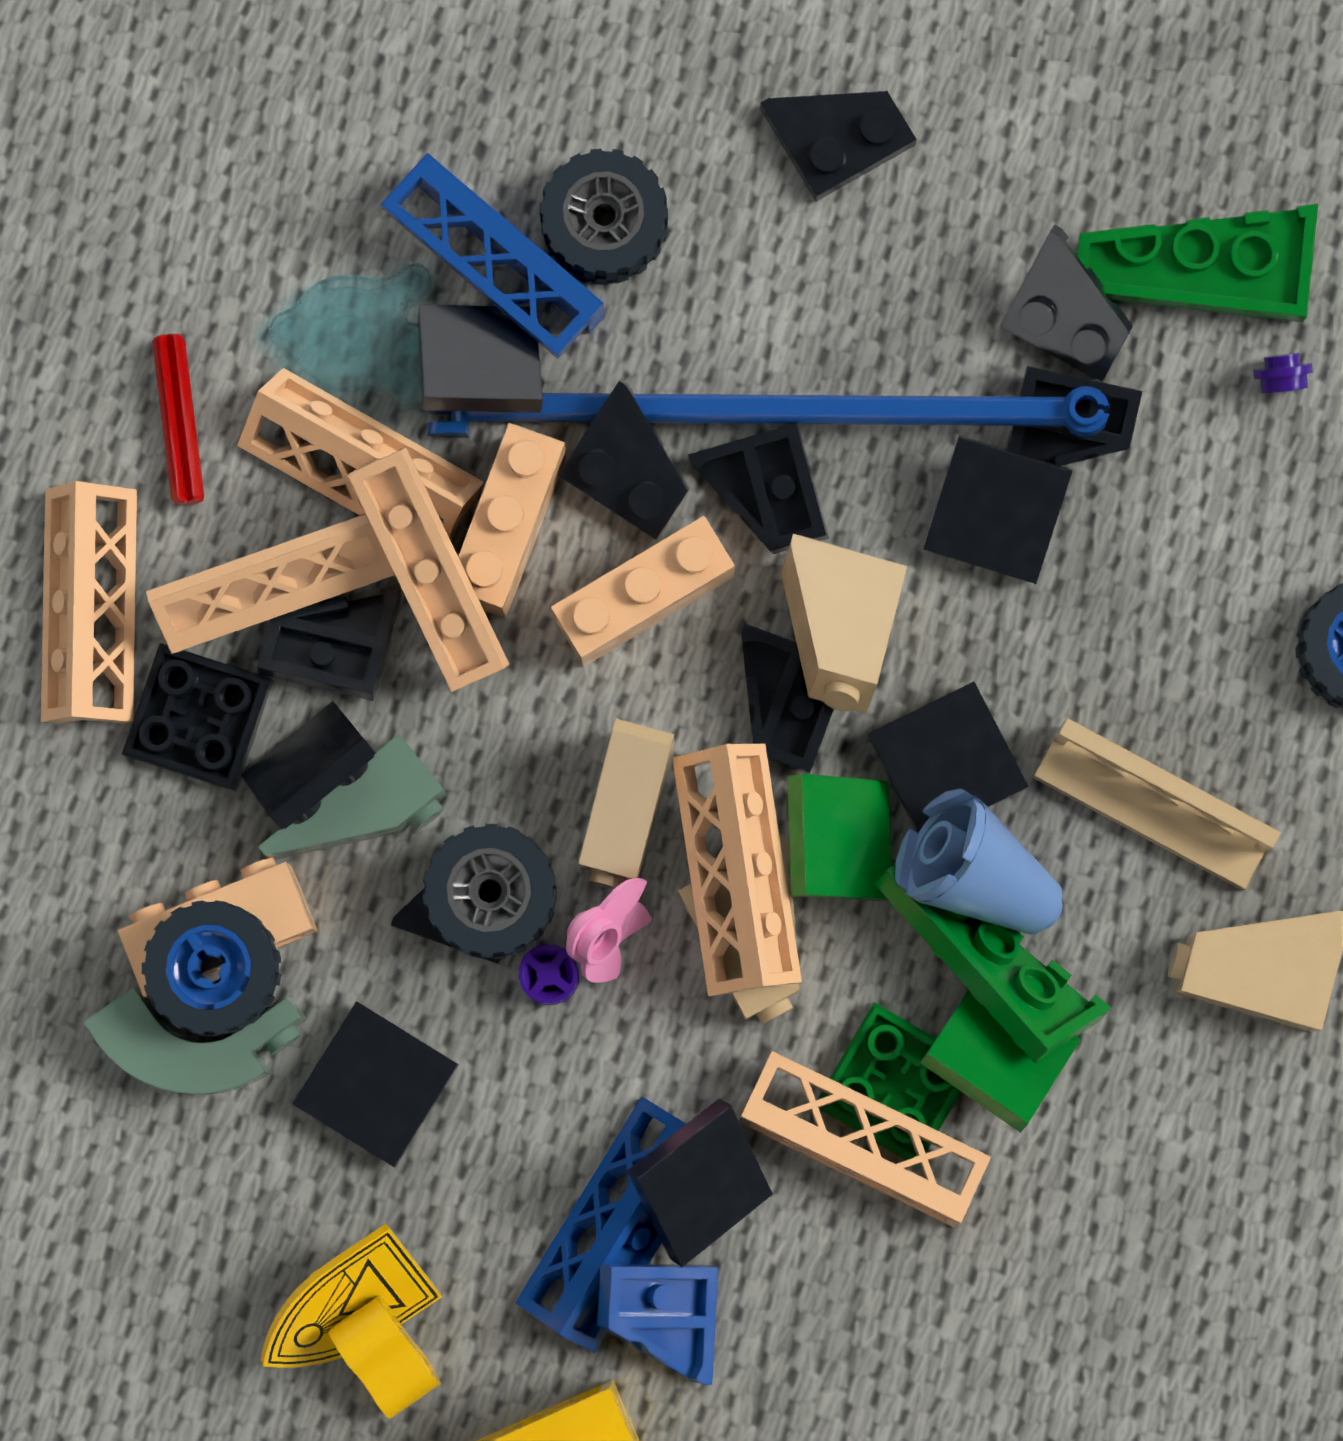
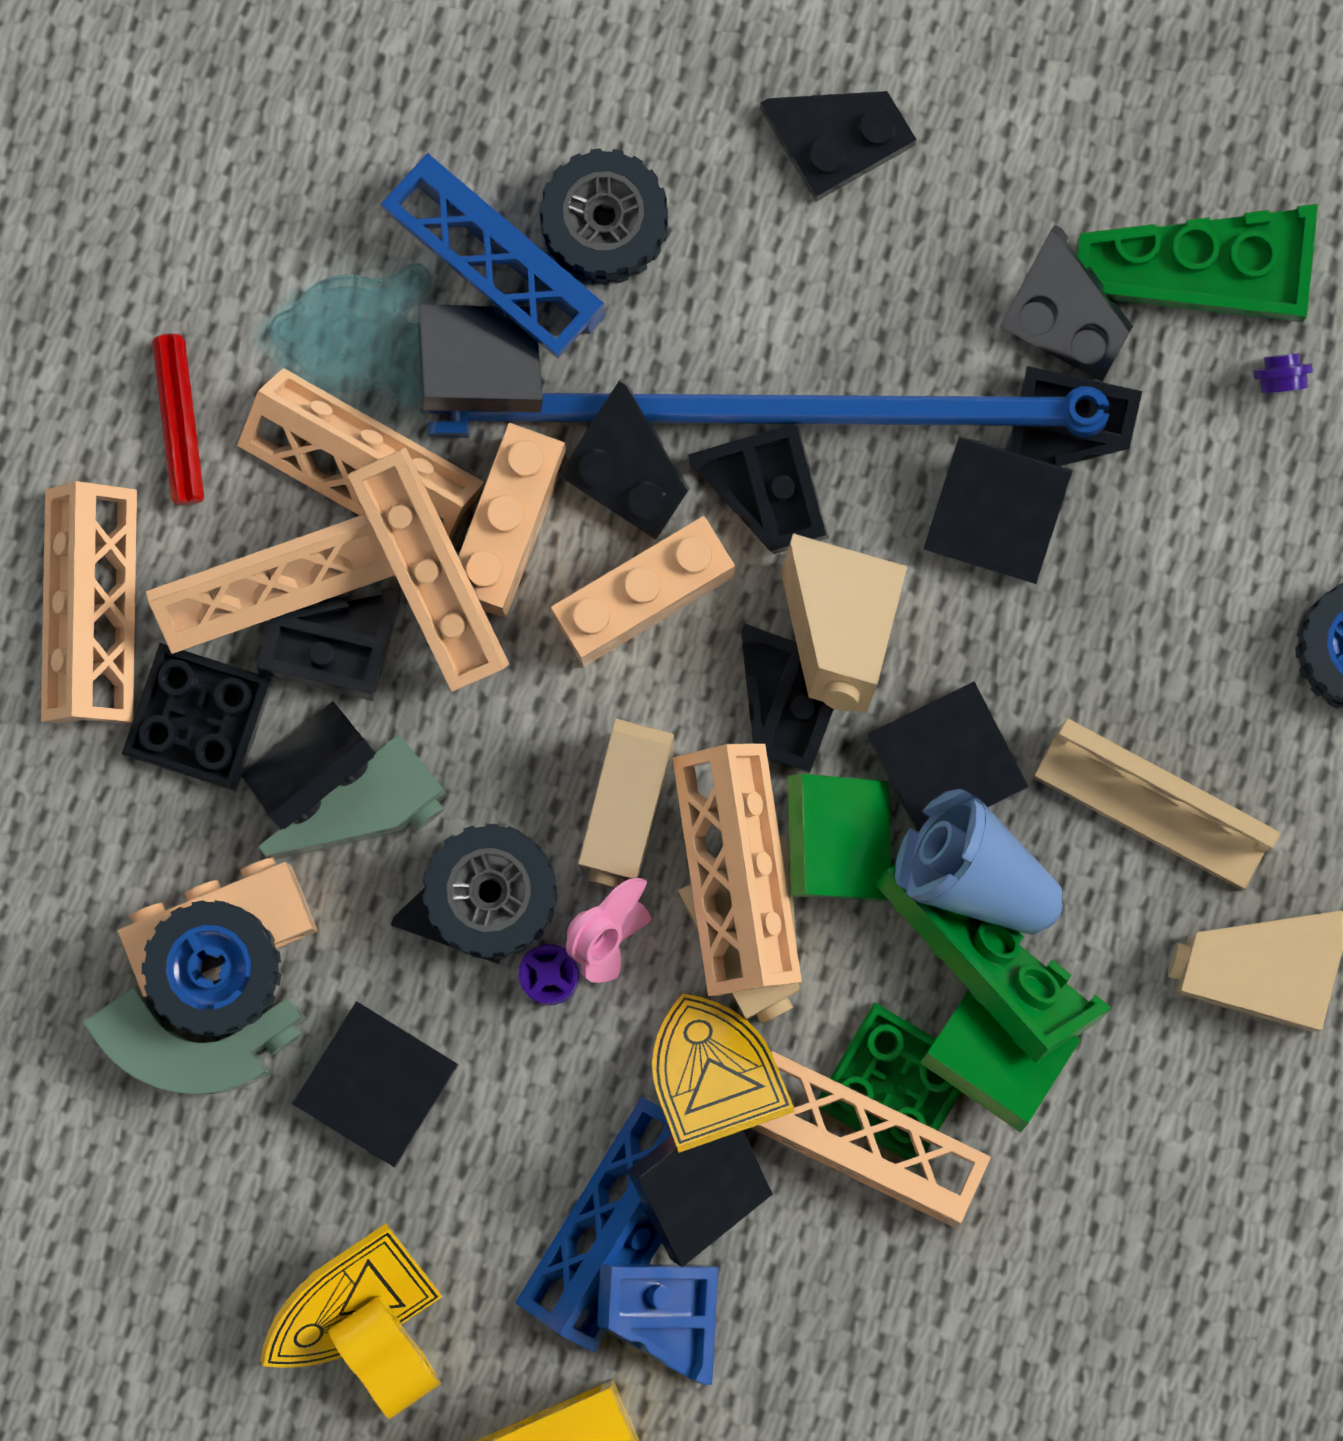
(714, 1073): none -> yellow shield

